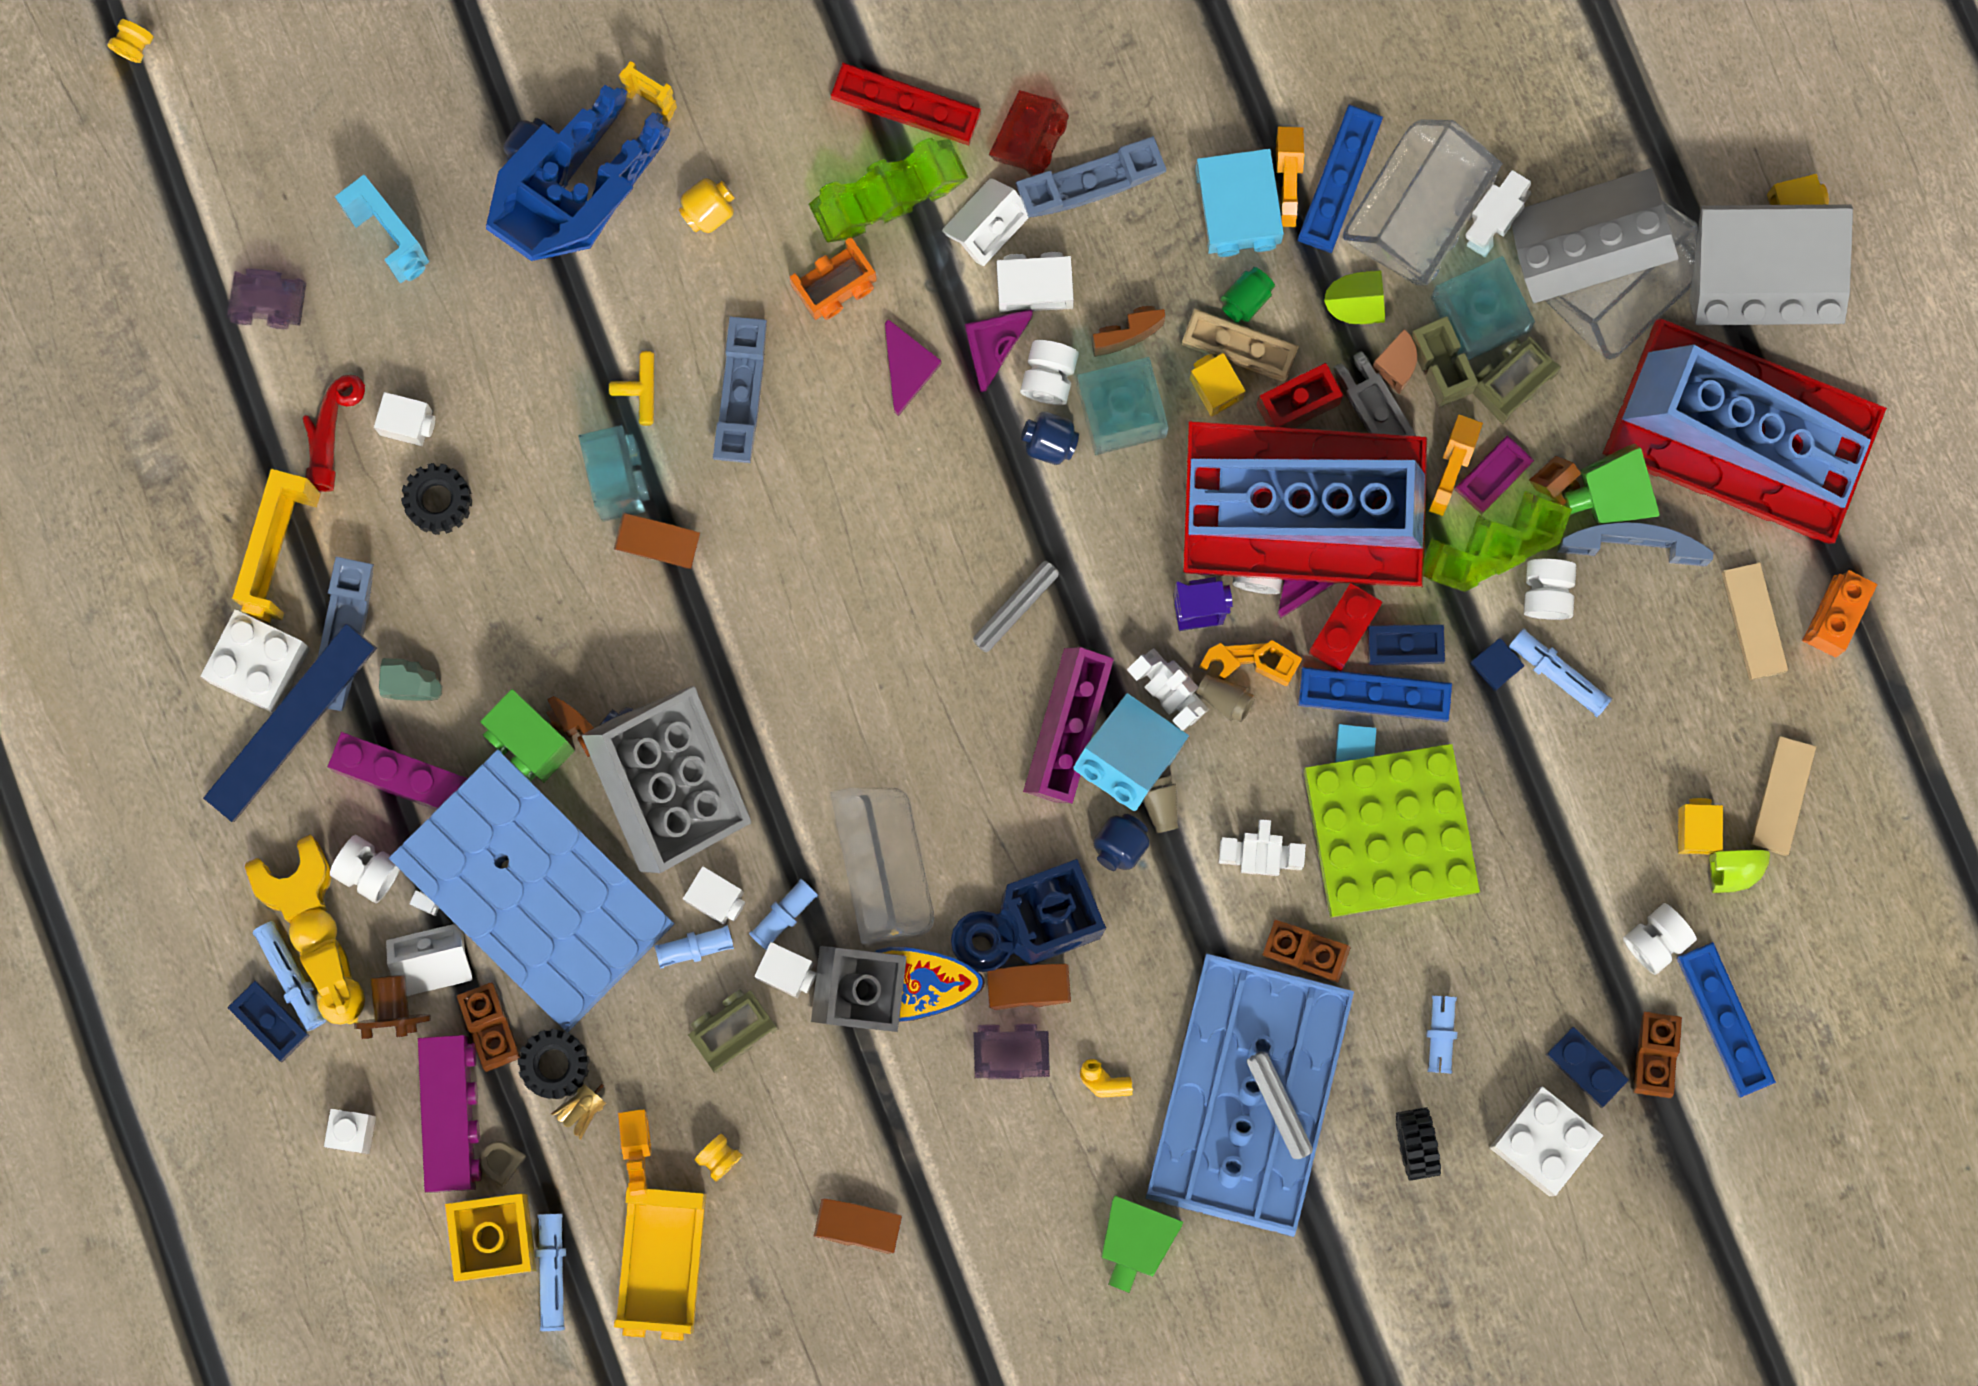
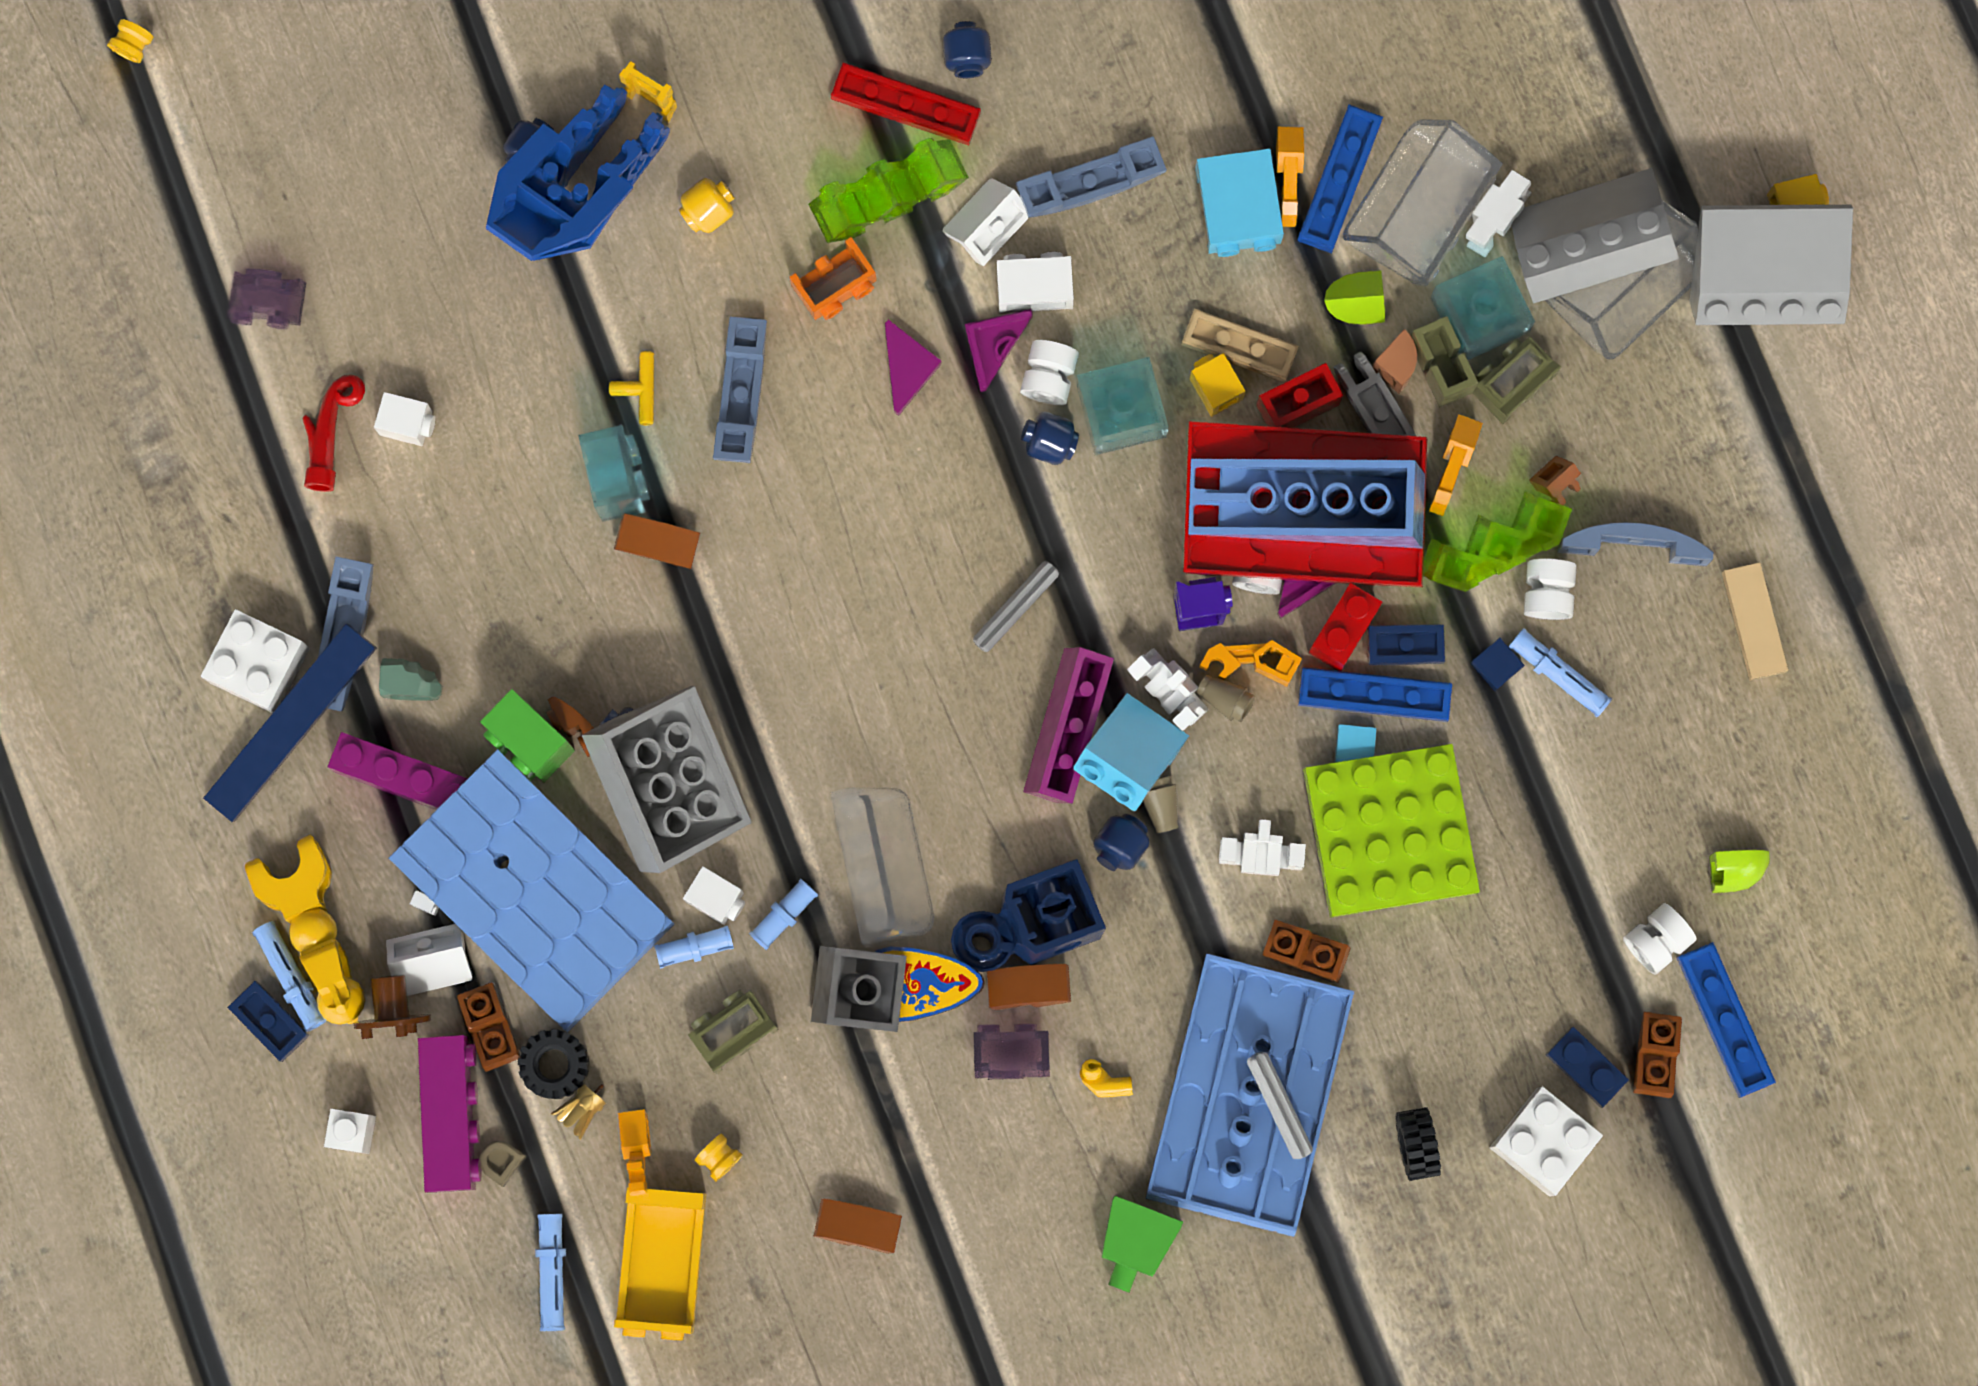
(266, 542): yellow panel -> none
(363, 201): medium azure panel -> none
(363, 867): white wheel -> none
(430, 477): black tyre -> none
(490, 1237): yellow brick -> none
(786, 971): white brick -> none
(967, 50): none -> dark blue head
(1030, 133): clear red bracket -> none
(1140, 325): dark orange slope -> none
(1247, 295): green brick -> none
(1442, 1034): light blue pin -> none
(1494, 475): magenta tile -> none
(1616, 488): bright green torso -> none
(1700, 827): yellow brick -> none
(1746, 431): piece -> none
(1783, 796): tan tile -> none
(1839, 613): orange window -> none

